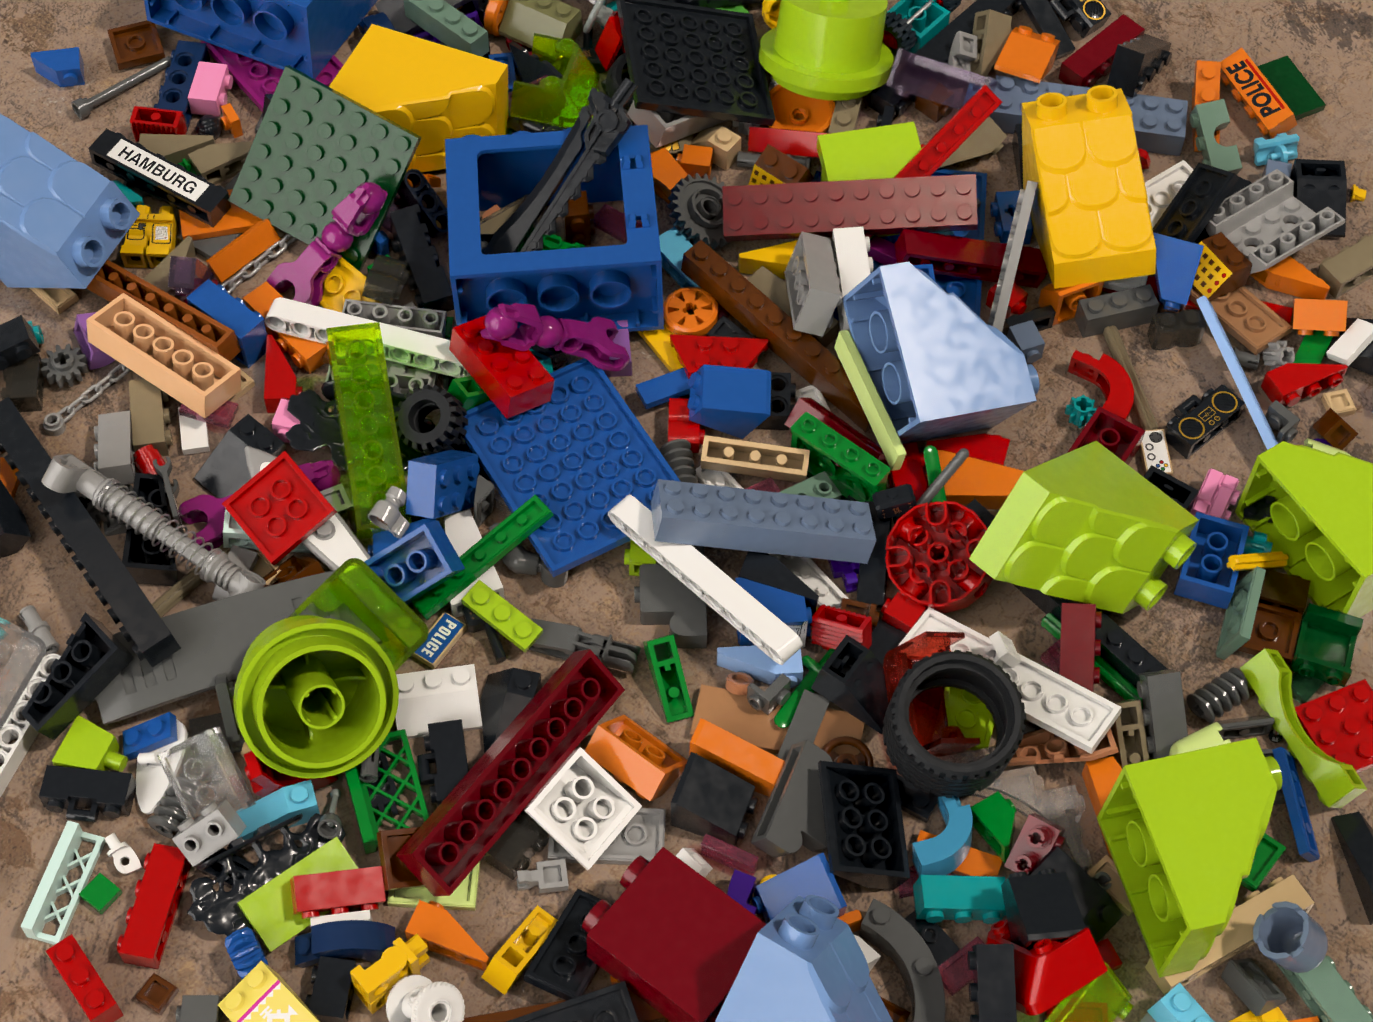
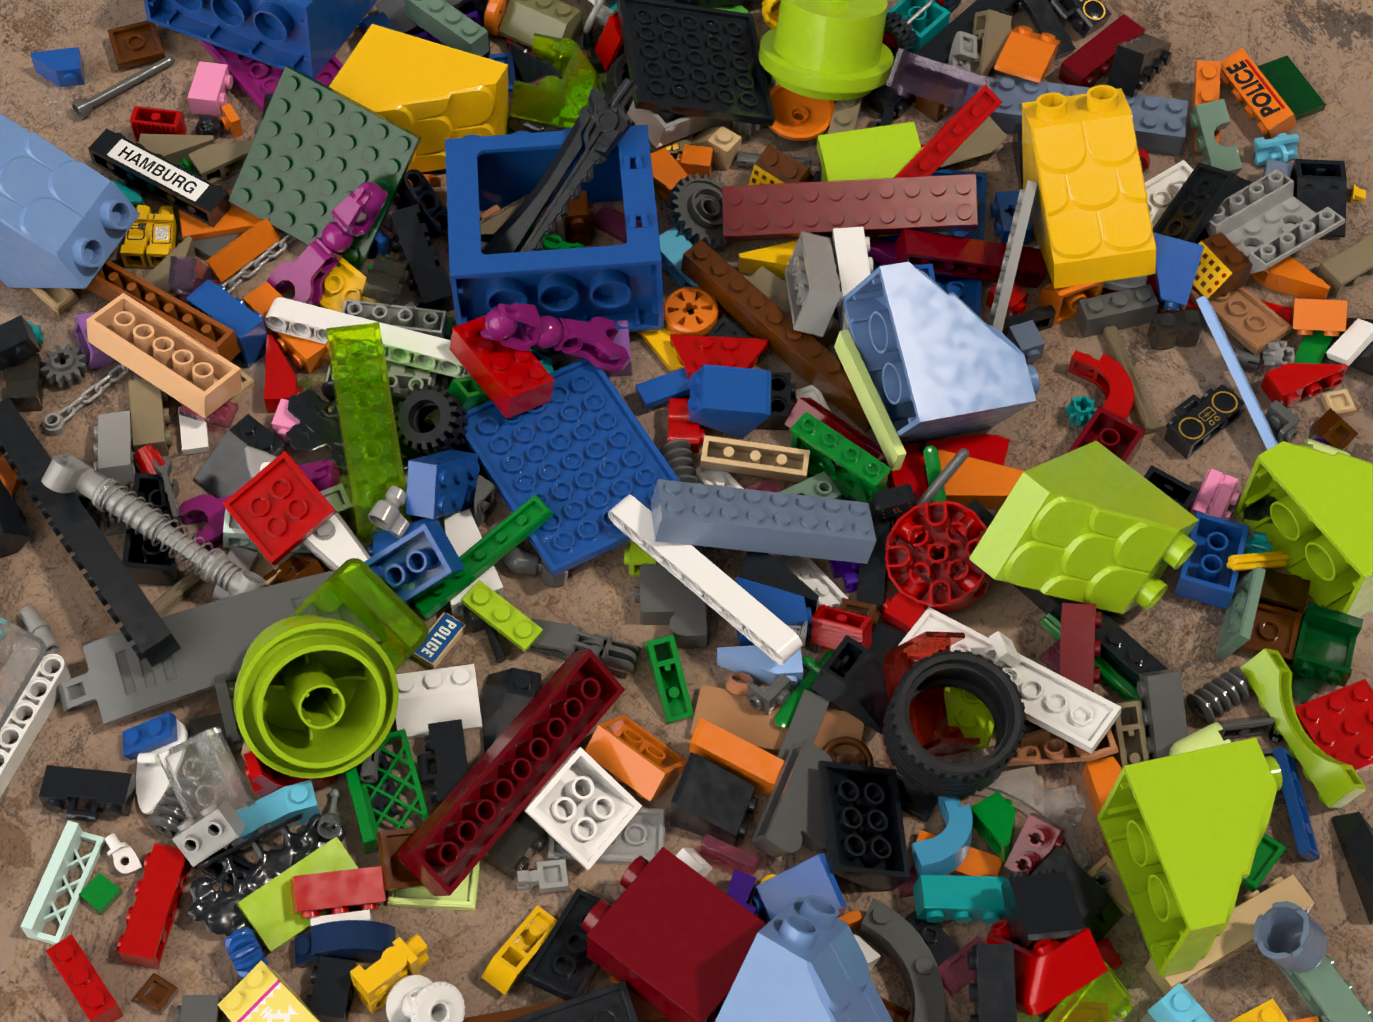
(76, 678): black wedge -> none
(89, 748): lime torso -> none
(180, 75): dark blue brick -> none
(445, 935): orange slope -> none
(785, 140): red tile -> none
(1155, 451): tile -> none
(1252, 986): dark grey slope -> none

